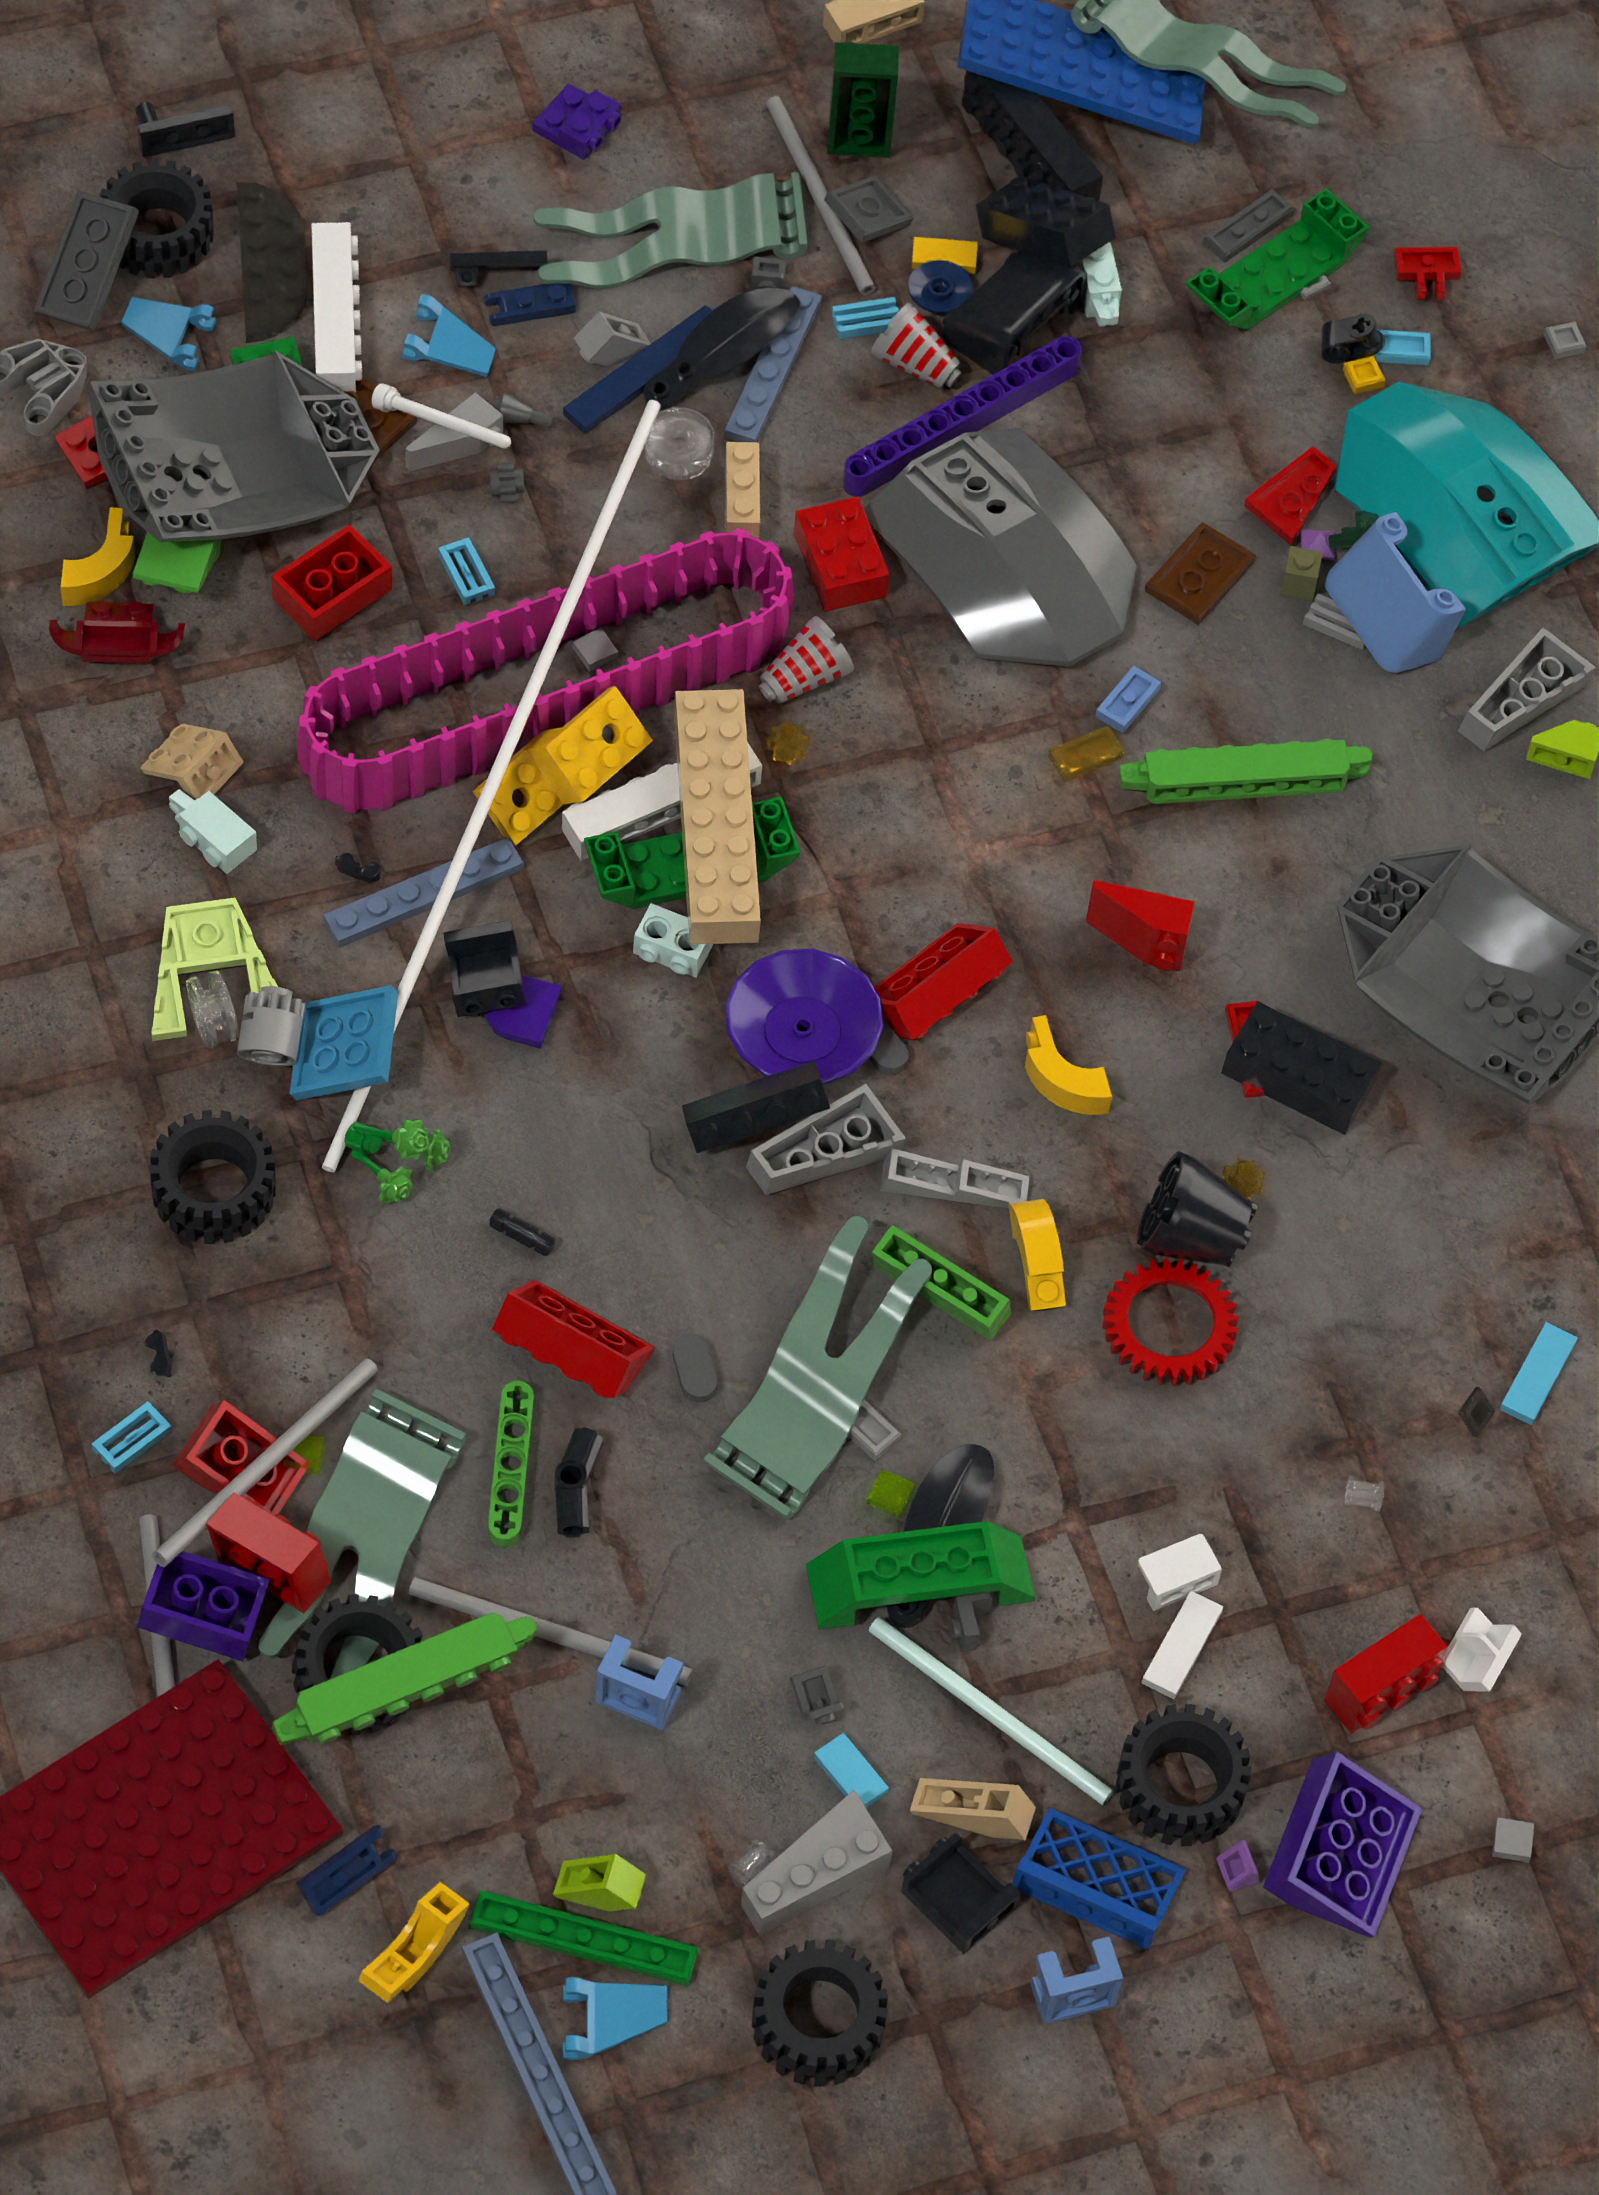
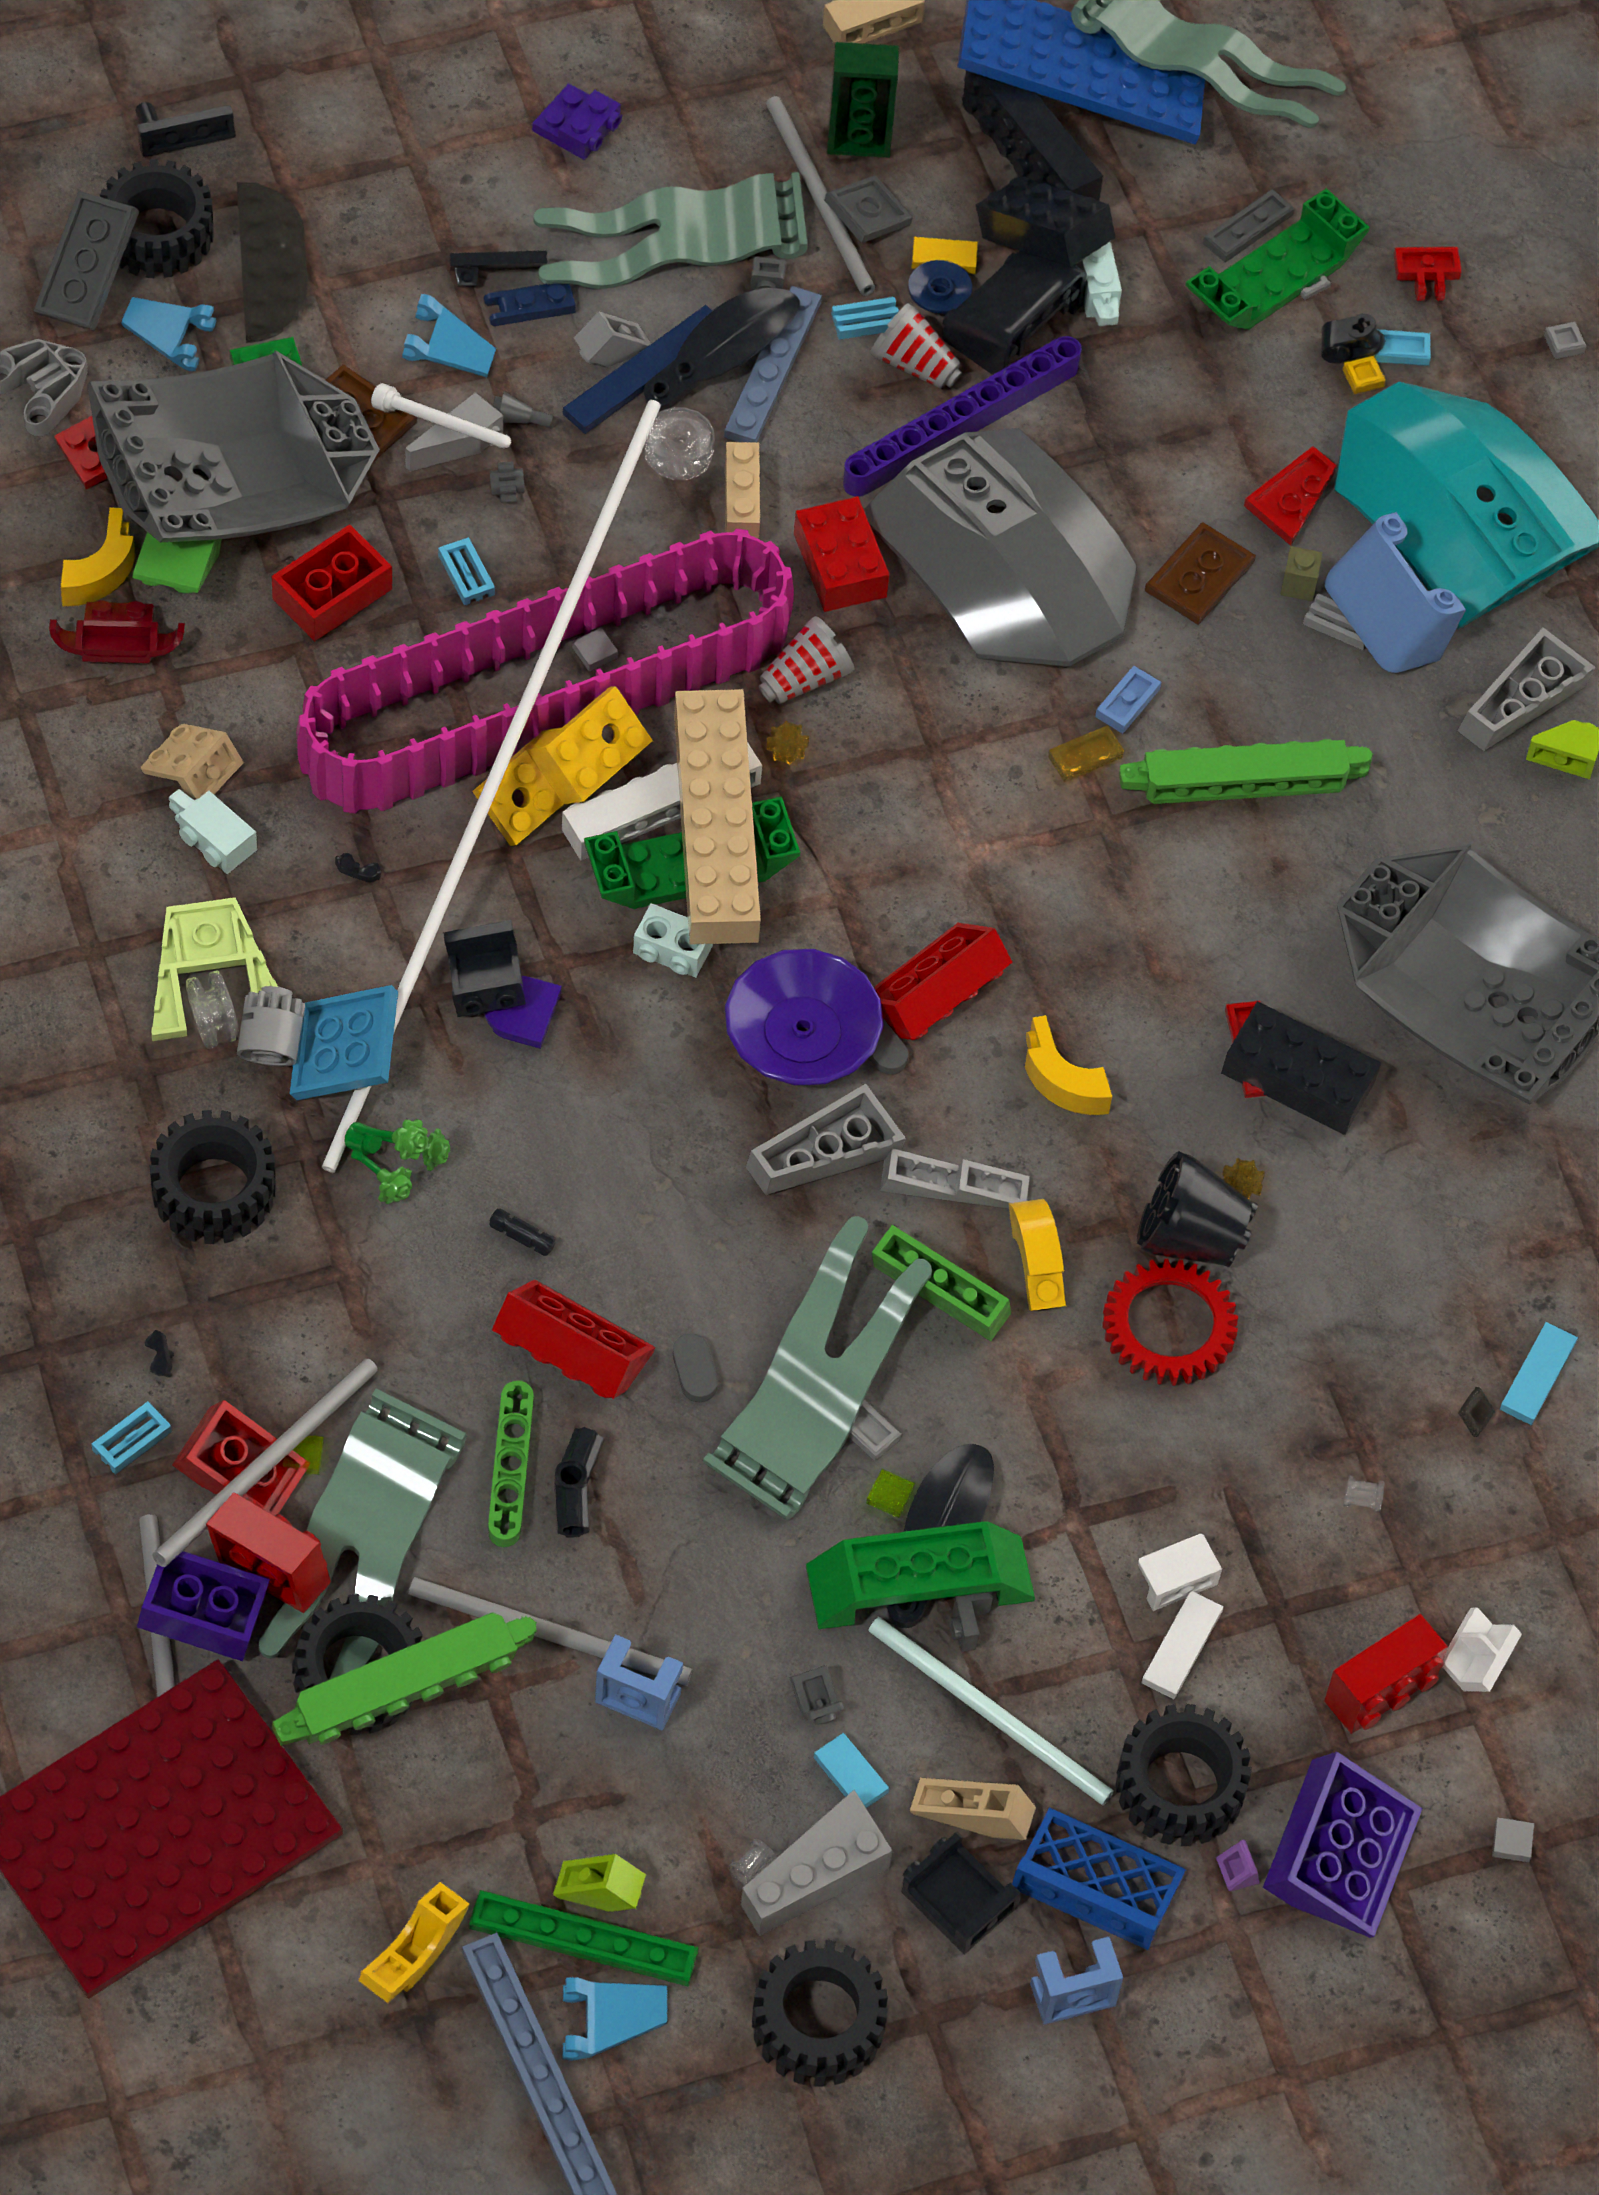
(334, 305): white brick -> none
(345, 1871): dark blue hinge -> none
(419, 893): sand blue plate -> none
(755, 1106): black brick -> none
(1142, 922): red slope -> none
(1317, 541): medium lavender slope -> none
(1350, 535): clear green bracket -> none

